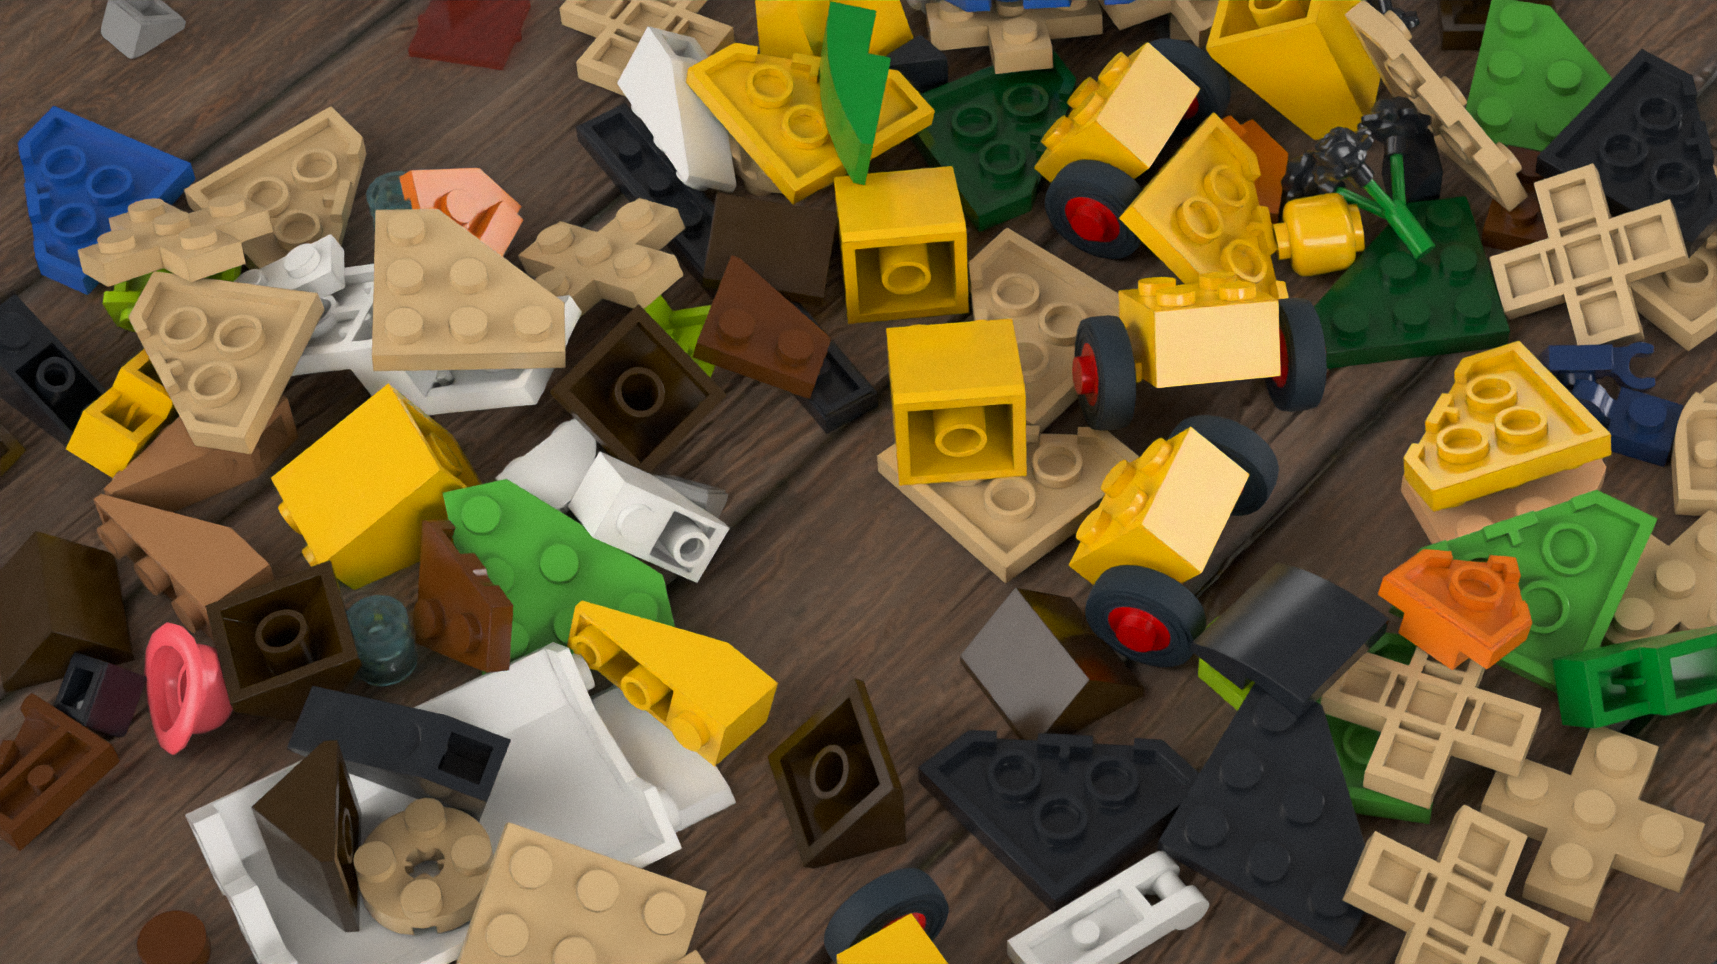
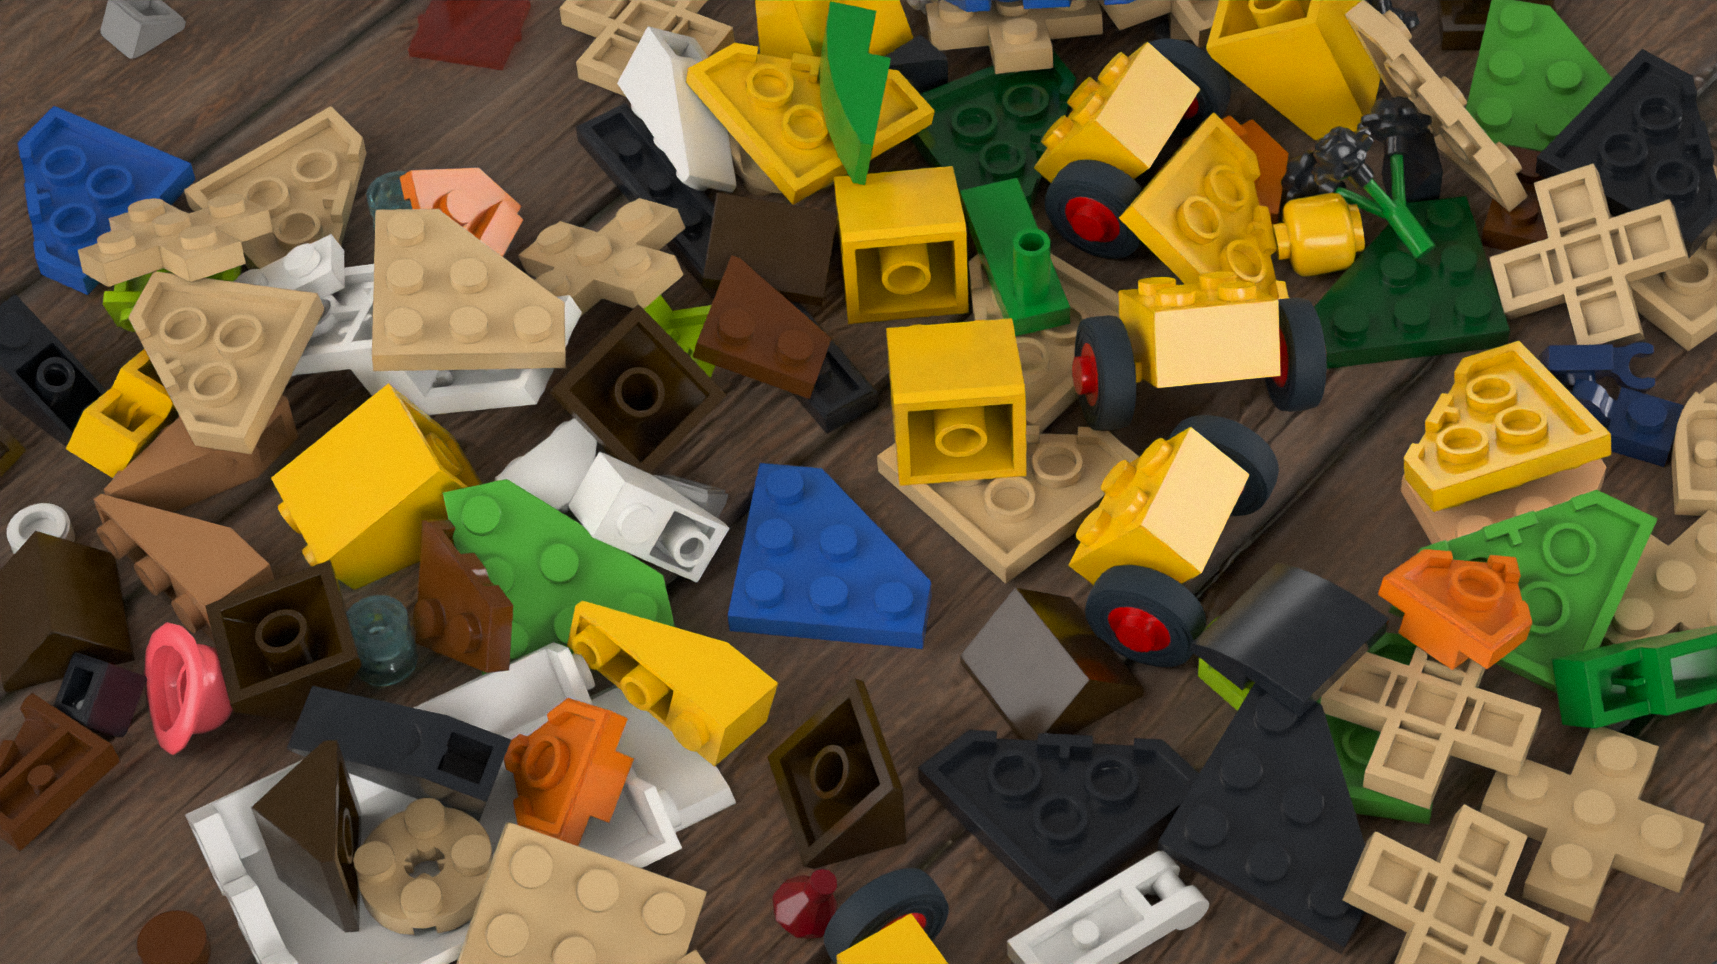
(41, 518): none -> white tile
(568, 770): none -> orange plate
(806, 904): none -> dark red rock
(823, 567): none -> blue plate
(1015, 256): none -> green piece

